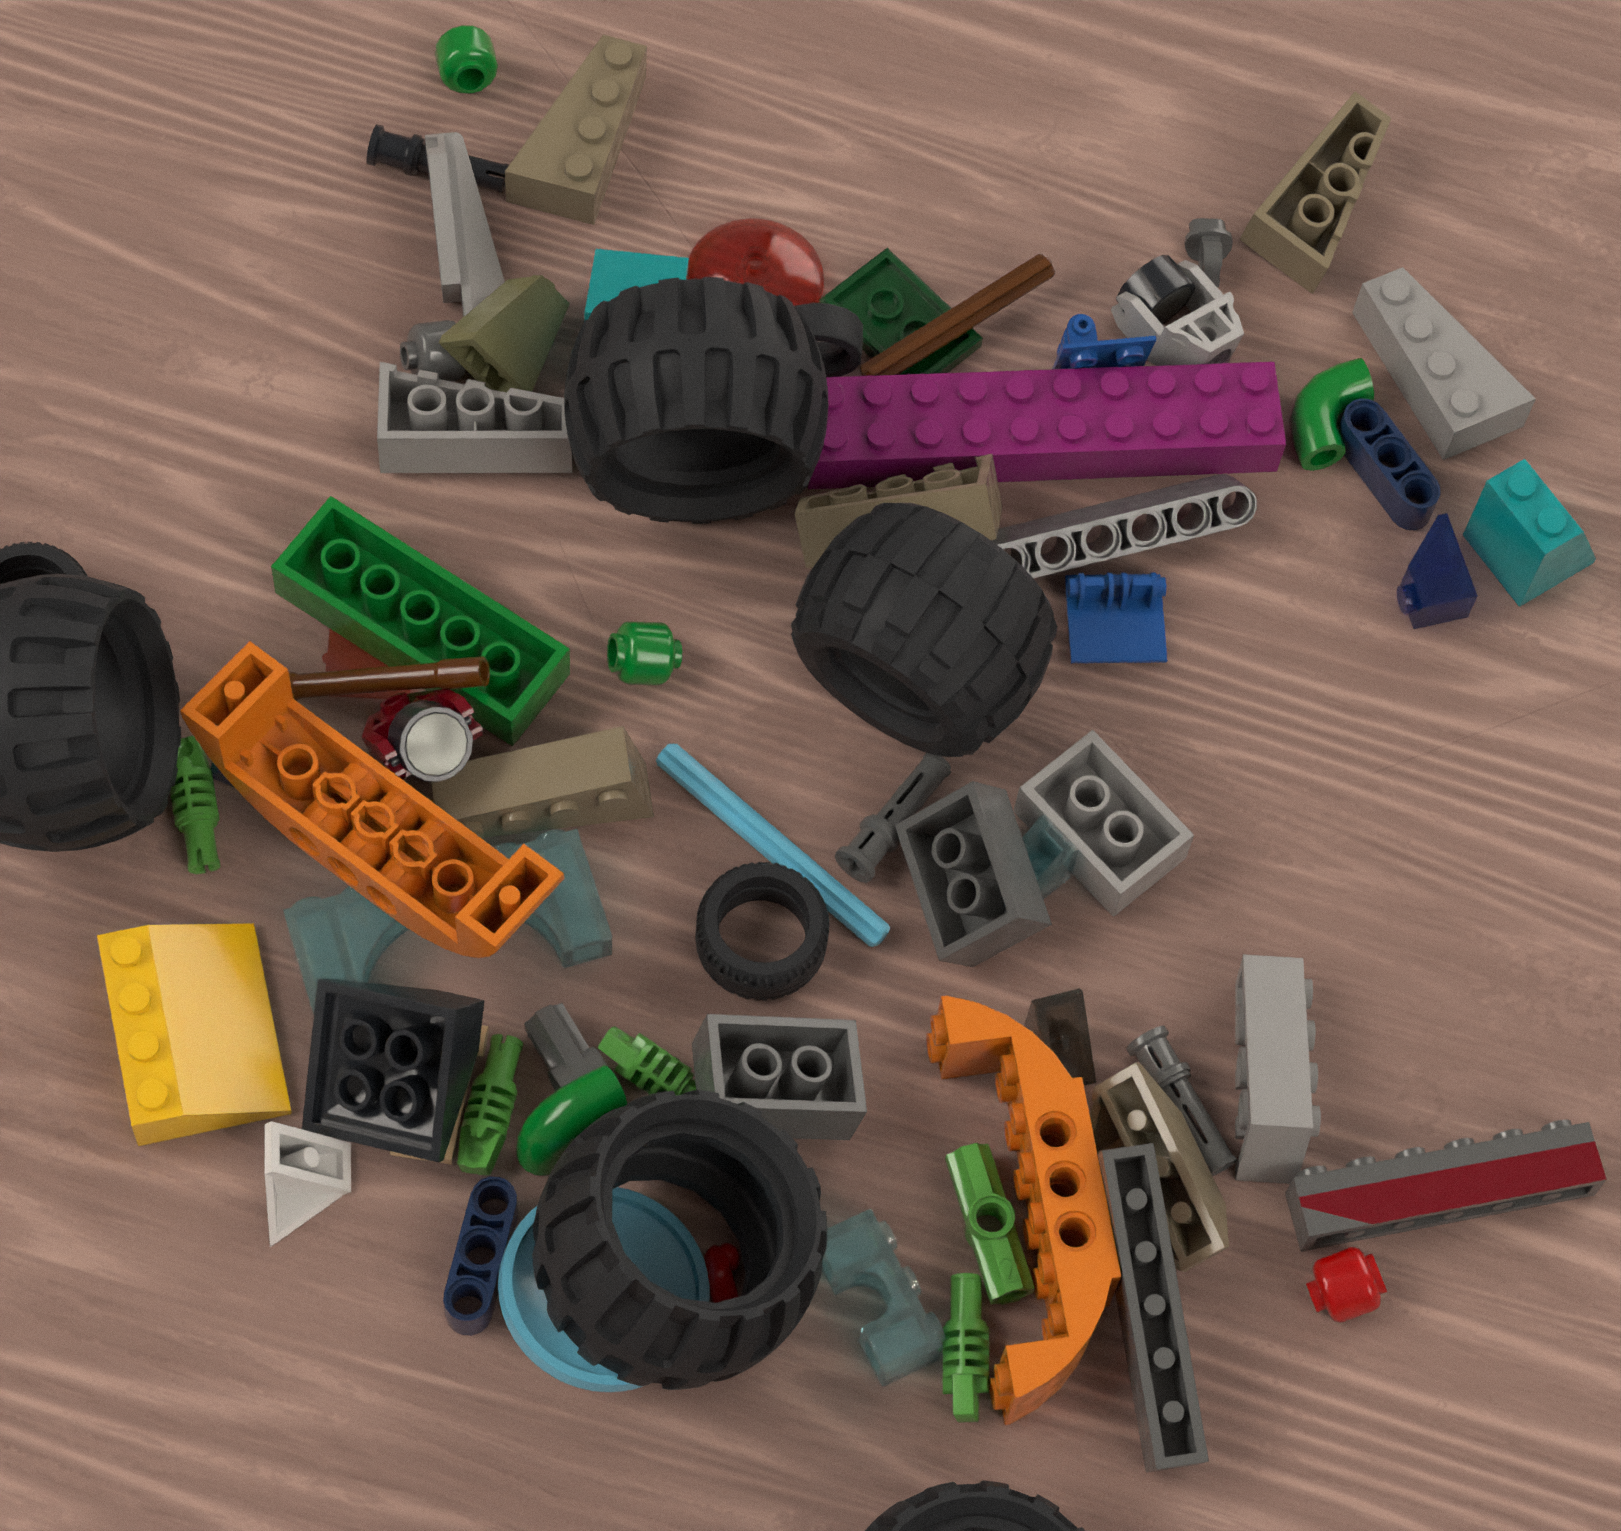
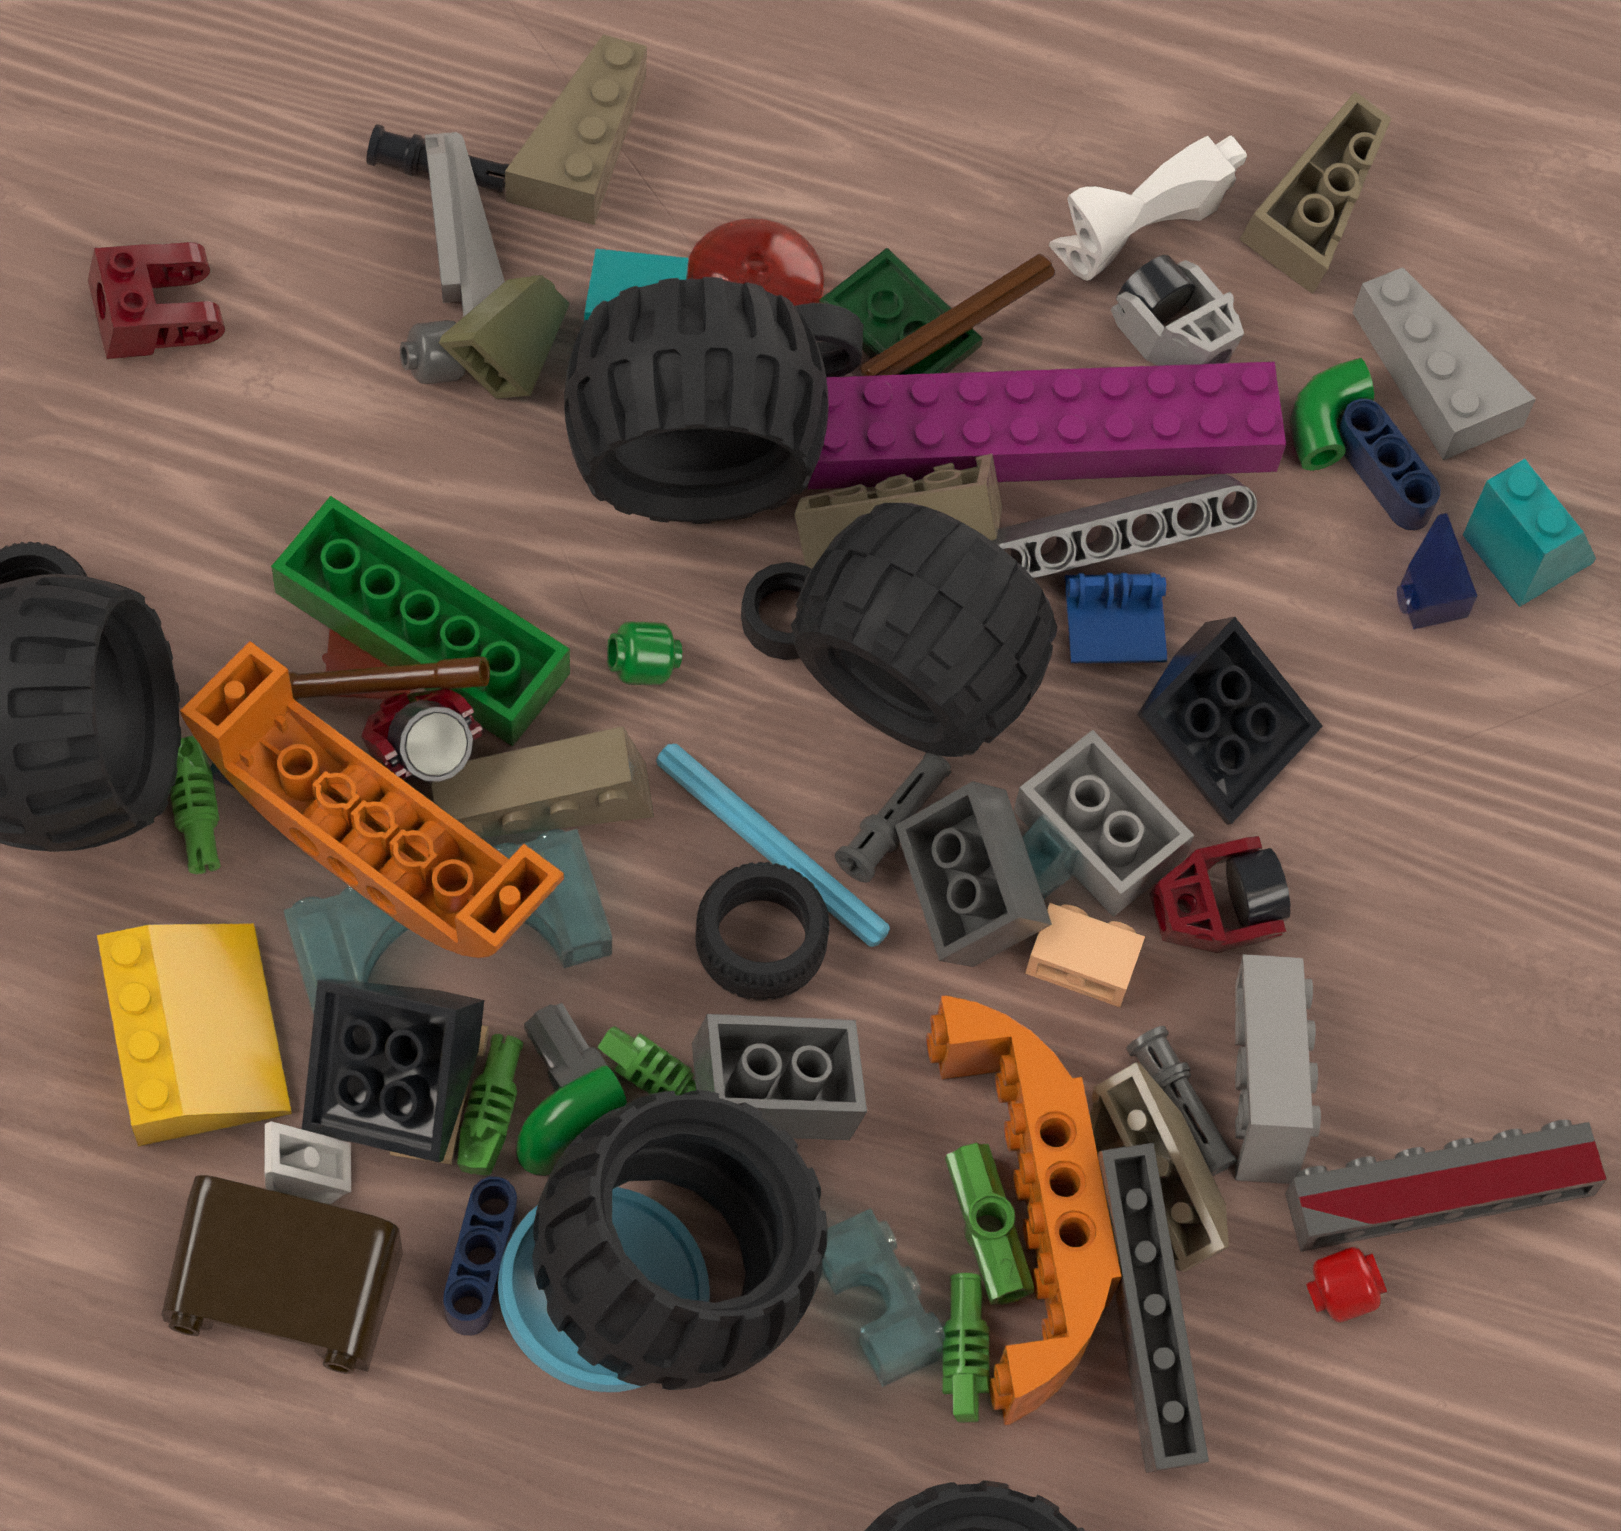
(125, 303): none -> dark red brick
(283, 1270): none -> dark brown windscreen
(466, 59): green head -> none
(467, 427): light grey wedge -> none
(720, 1263): red arm -> none
(770, 579): none -> black tyre
(1063, 1027): clear smoke slope -> none
(1082, 349): blue hinge -> none
(1085, 954): none -> light nougat brick
(1181, 188): none -> white hips
(1209, 245): dark grey piece -> none
(1227, 716): none -> black slope
(1255, 889): none -> dark red piece

